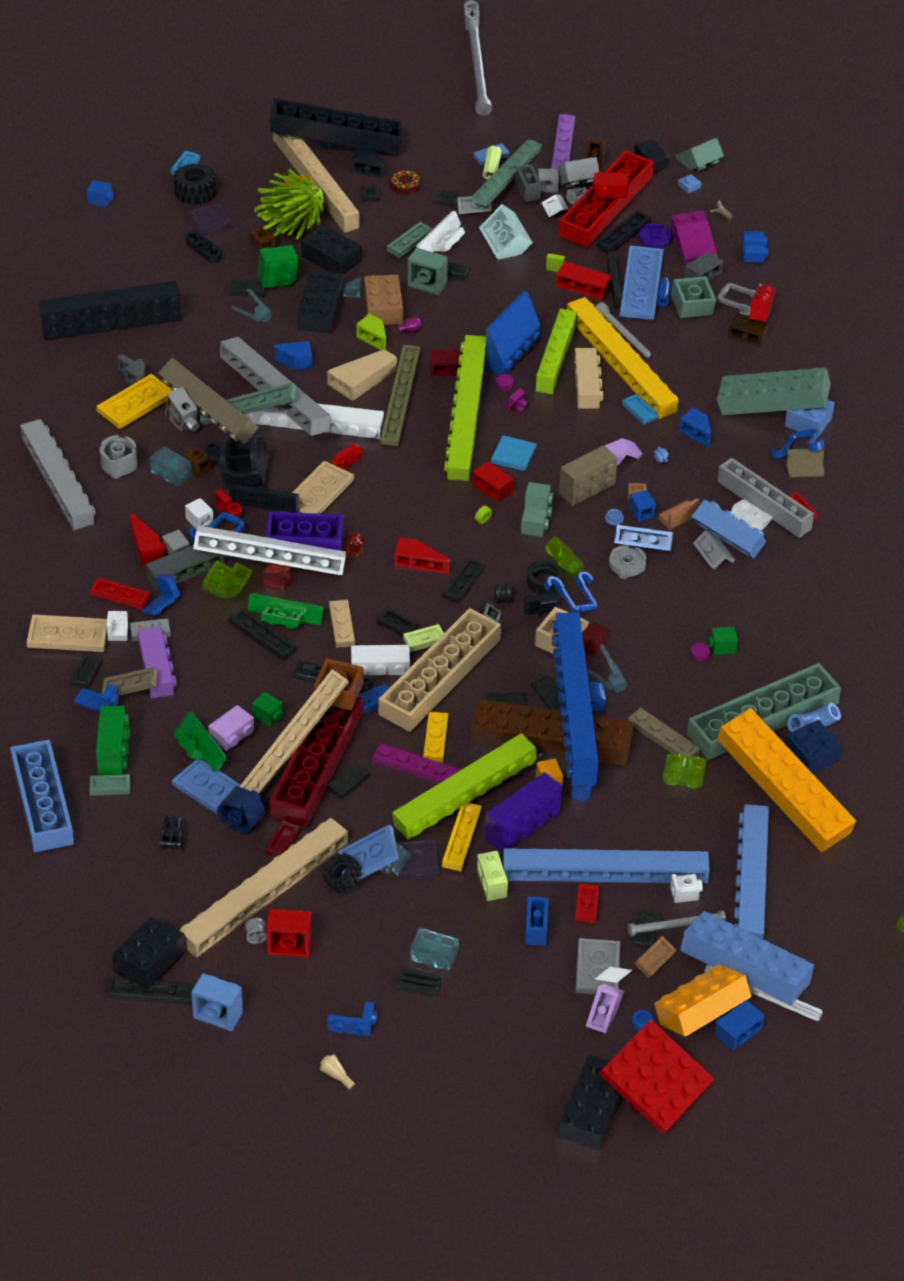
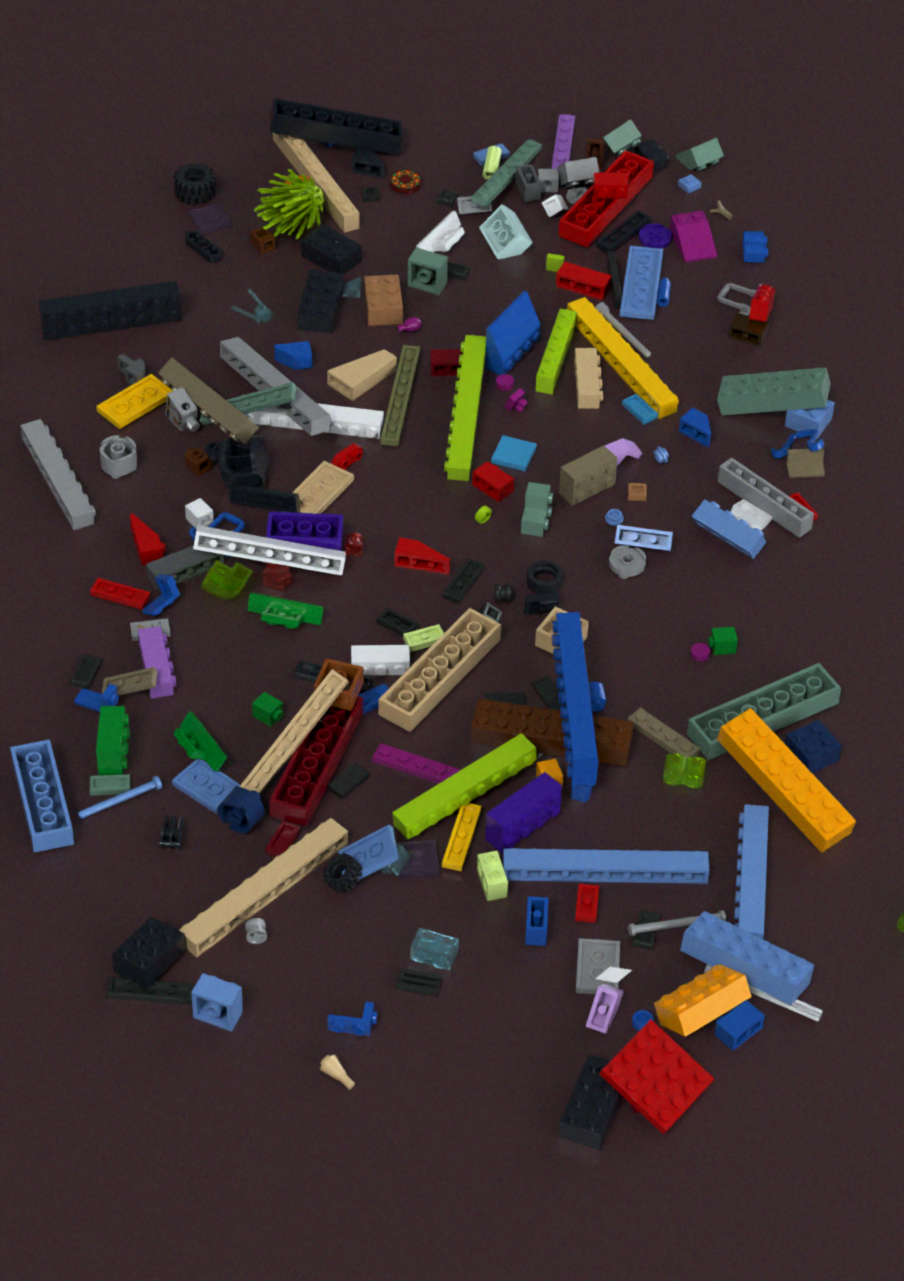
(67, 633): tan plate -> none
(100, 193): blue brick -> none
(117, 626): white panel -> none
(155, 783): none -> medium blue bar
(170, 466): clear light blue brick -> none
(175, 542): light grey brick -> none
(186, 158): dark azure plate -> none
(224, 503): red plate -> none
(232, 728): lavender brick -> none
(241, 287): pearl dark grey tile -> none
(263, 634): pearl dark grey tile -> none
(277, 266): green brick -> none
(289, 933): red brick -> none
(341, 623): tan plate -> none
(372, 331): lime slope -> none
(409, 240): sand green plate -> none
(436, 736): yellow plate -> none
(471, 21): flat silver piece -> none
(564, 556): clear neon green brick -> none
(581, 584): blue piece -> none
(593, 637): clear red brick -> none
(616, 679): clear light blue plant -> none
(622, 138): none -> sand green slope
(642, 505): blue brick -> none
(655, 956): medium nougat tile -> none
(679, 514): nougat panel -> none
(685, 888): white brick -> none
(693, 297): sand green brick -> none
(704, 265): dark grey brick -> none
(712, 549): light grey panel -> none
(827, 715): medium blue cylinder -> none

